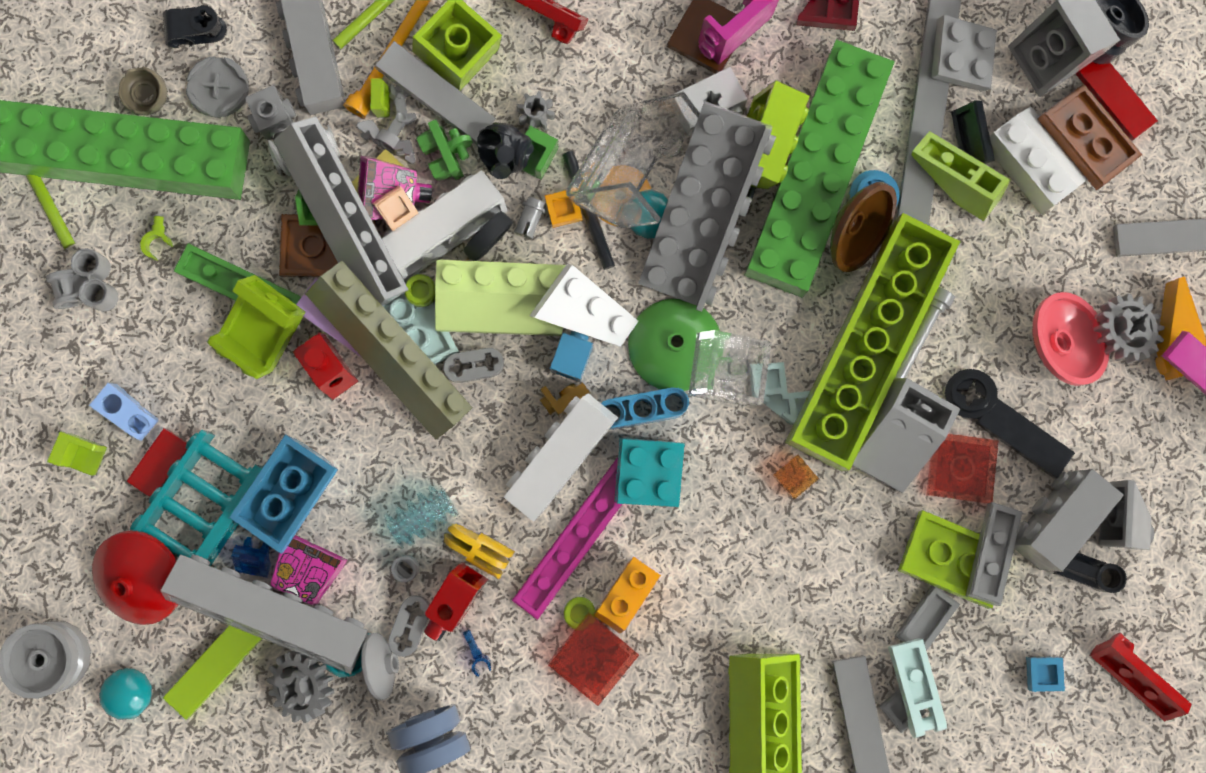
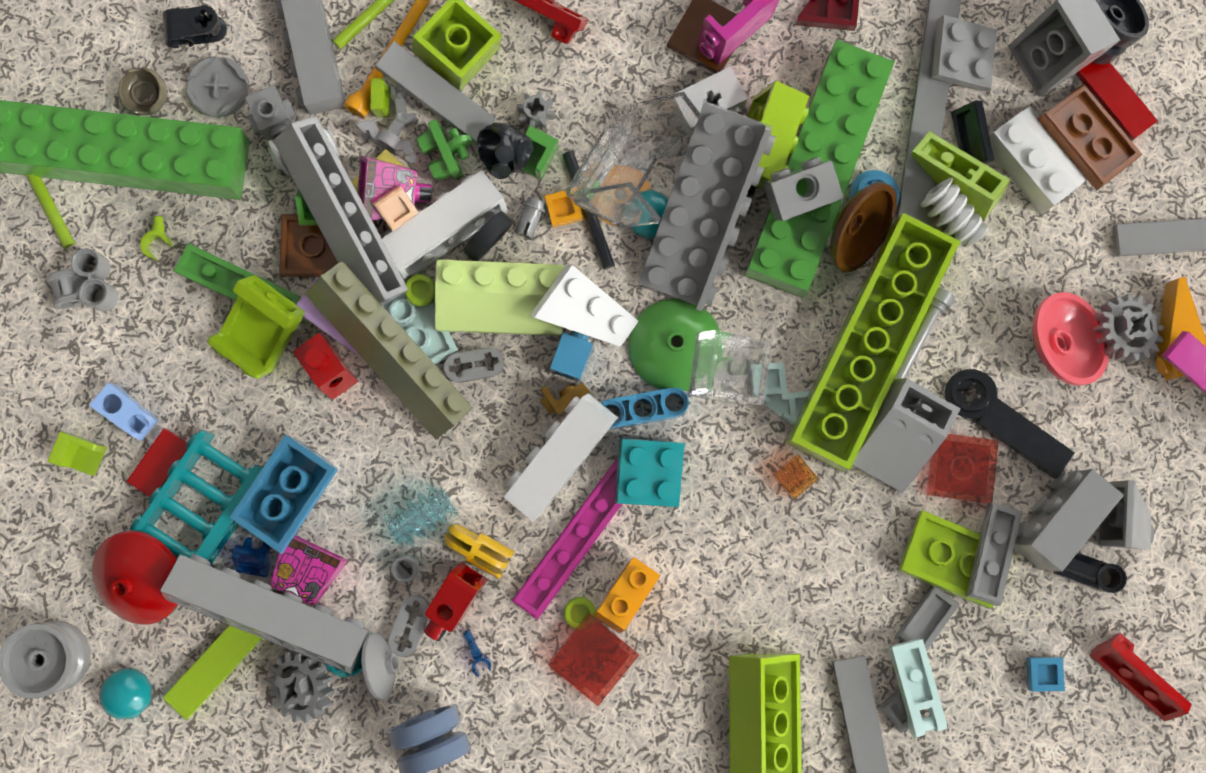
(822, 189): none -> light grey brick
(955, 213): none -> white piece

